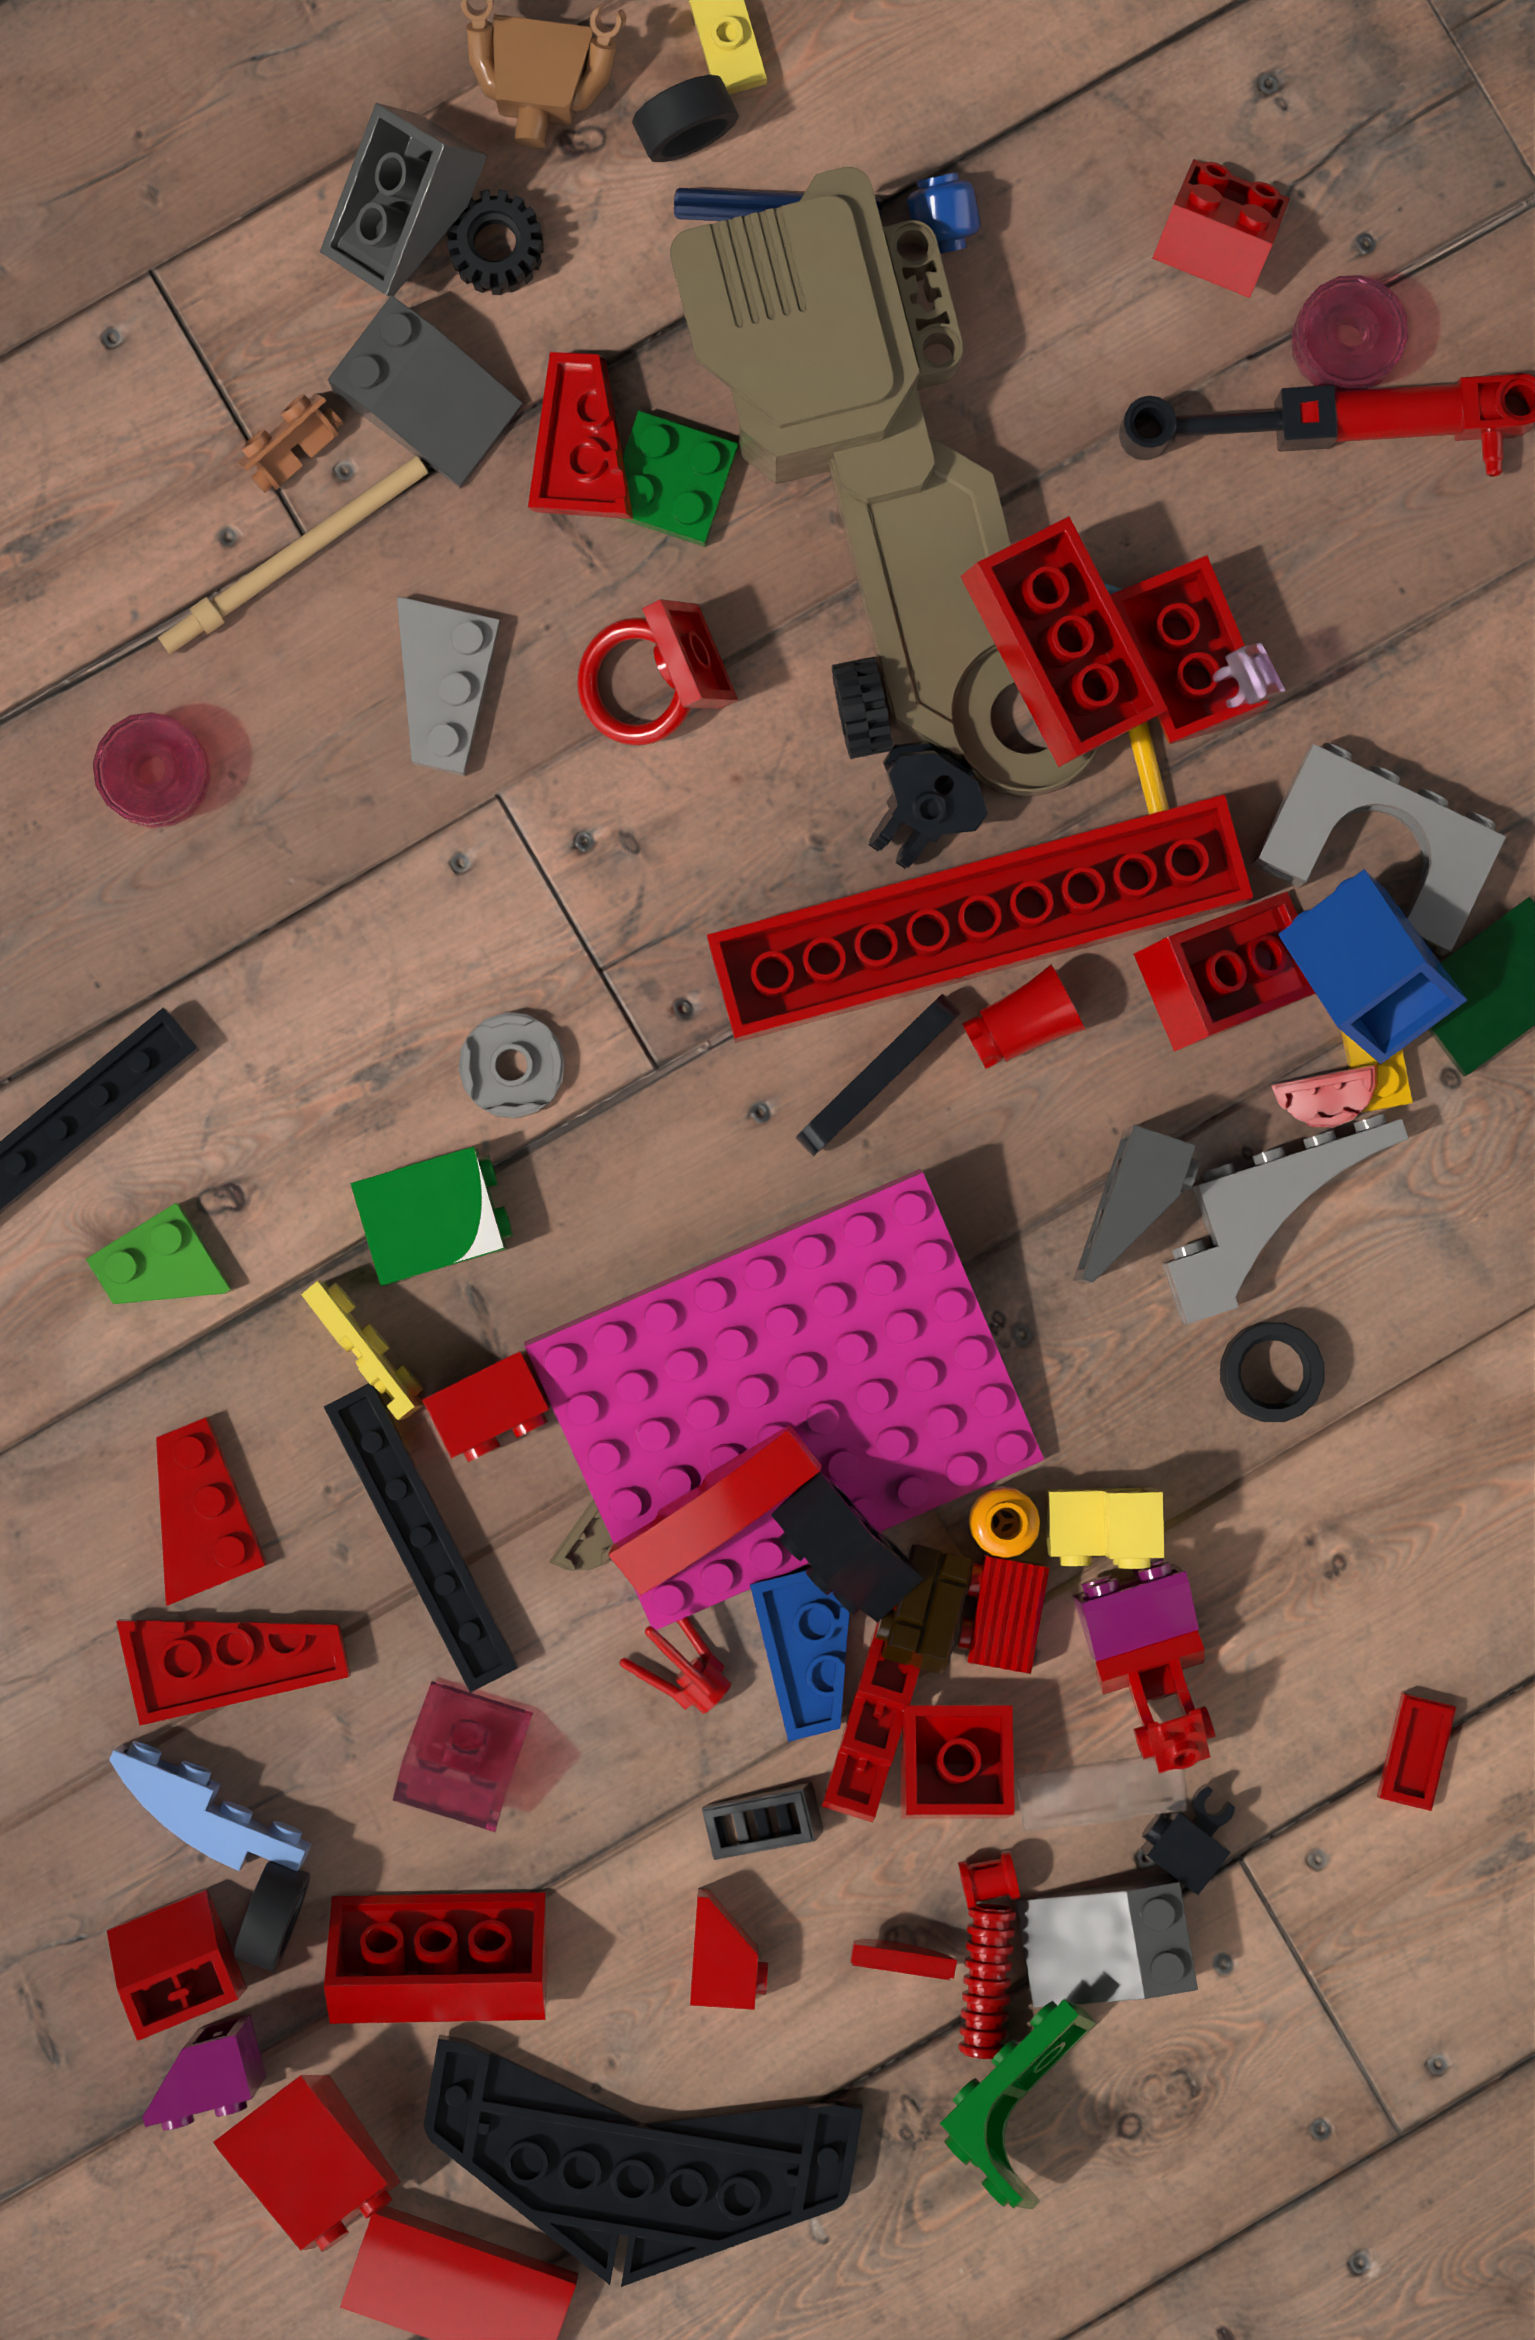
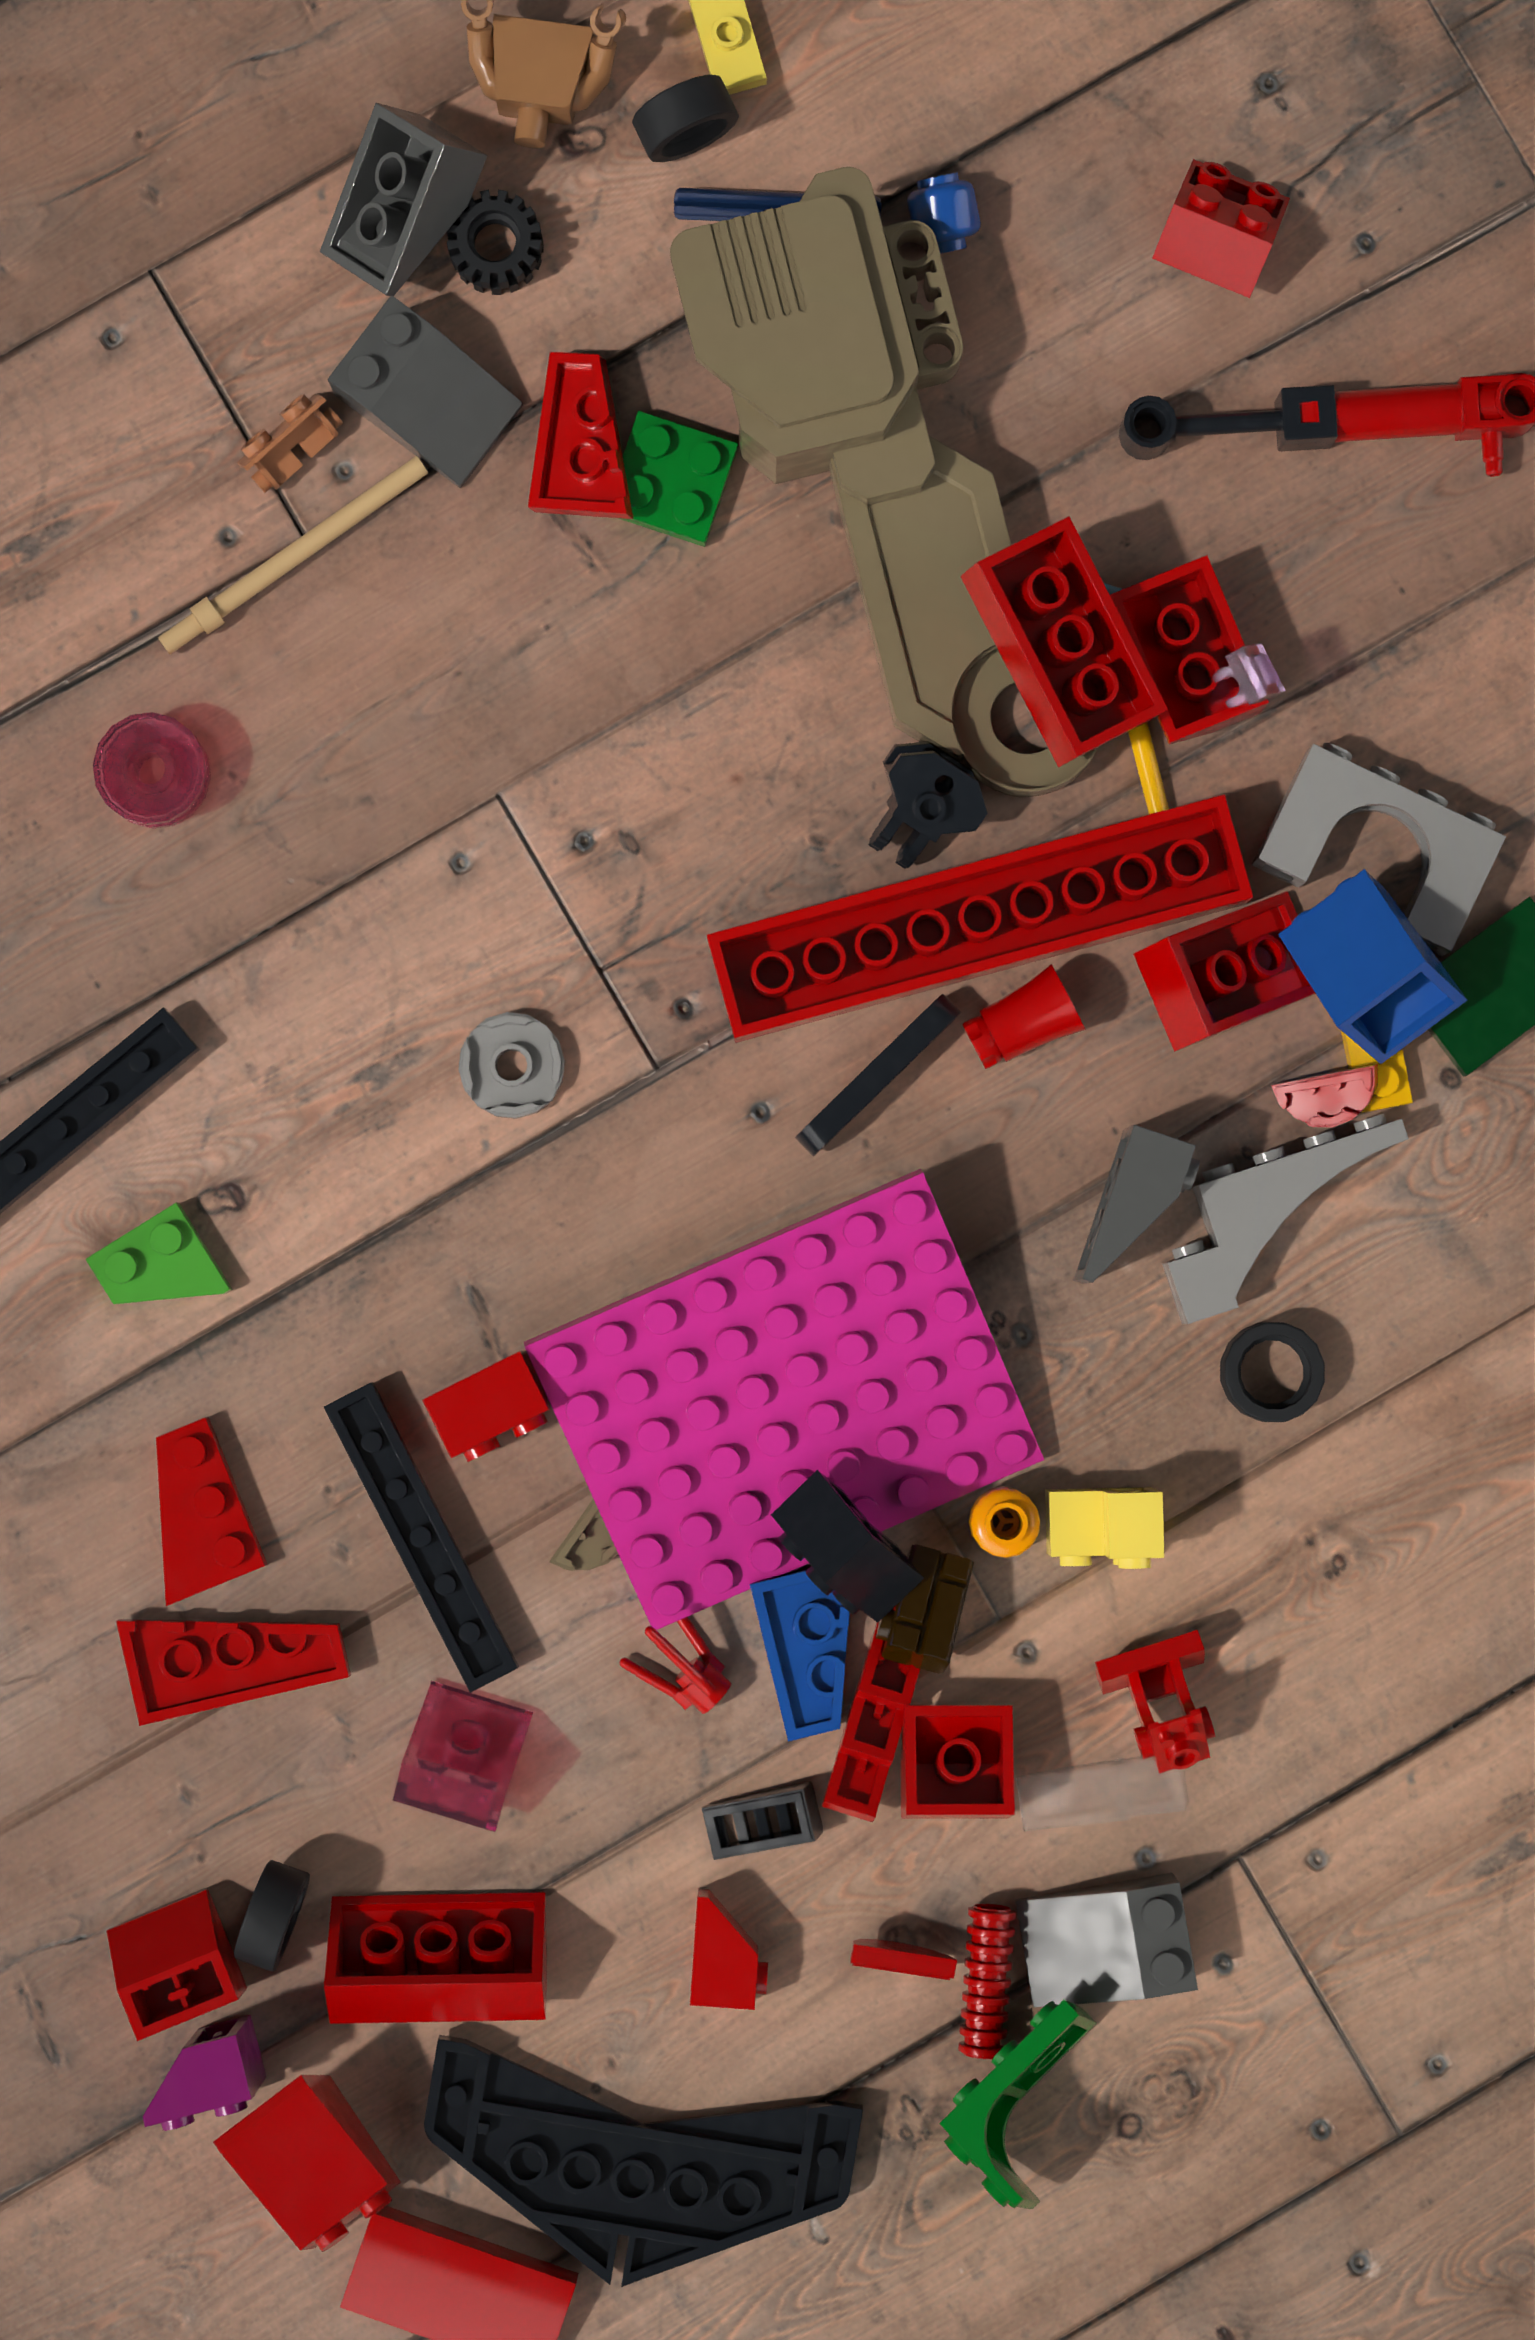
(184, 1804): light blue slope -> none
(333, 1309): light yellow wing -> none
(431, 1215): green panel -> none
(445, 680): light grey wing -> none
(684, 658): red tile -> none
(715, 1510): red slope -> none
(862, 707): black tyre -> none
(989, 1879): red bush -> none
(1004, 1613): red brick -> none
(1135, 1610): magenta slope -> none
(1187, 1845): black brick -> none
(1367, 308): clear pink wheel -> none
(1416, 1751): red tile -> none

